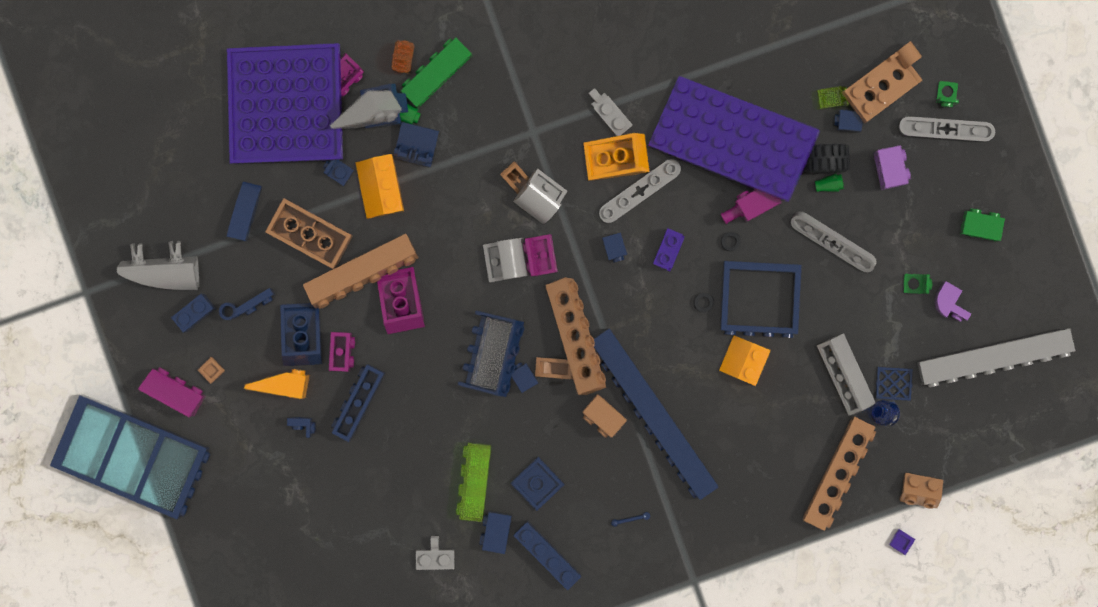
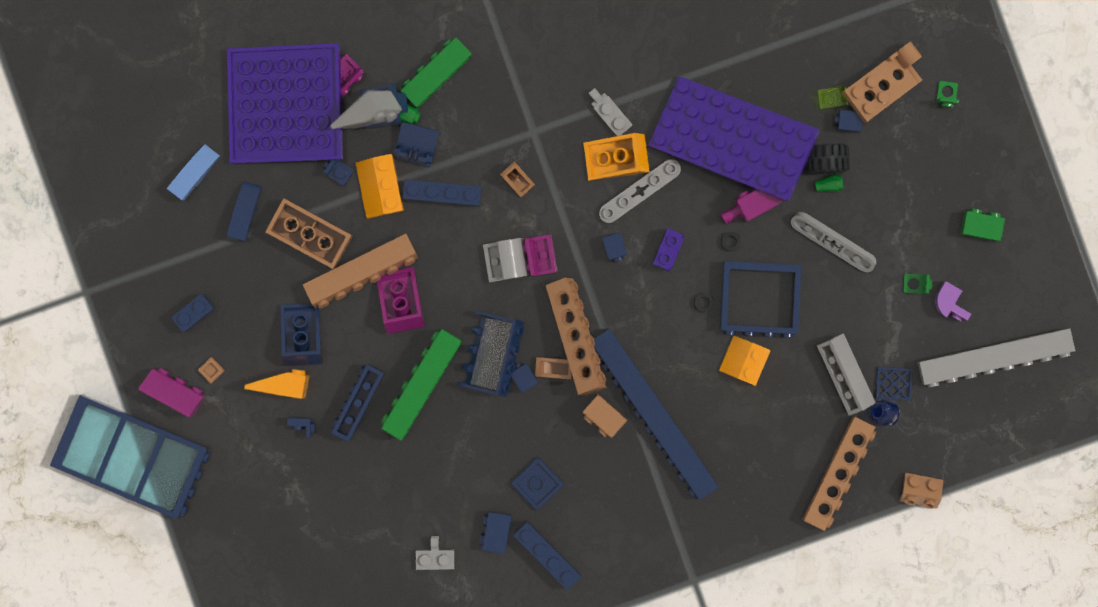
(164, 273): light grey piece -> none
(193, 172): none -> medium blue slope
(248, 307): dark blue plate -> none
(340, 351): magenta brick -> none
(402, 56): clear orange gear -> none
(422, 384): none -> green brick
(442, 193): none -> dark blue brick
(475, 482): clear neon green brick -> none
(540, 196): light grey brick -> none
(646, 516): dark blue hinge -> none
(891, 167): medium lavender brick -> none
(902, 542): dark purple tile -> none
(928, 129): light grey piece -> none

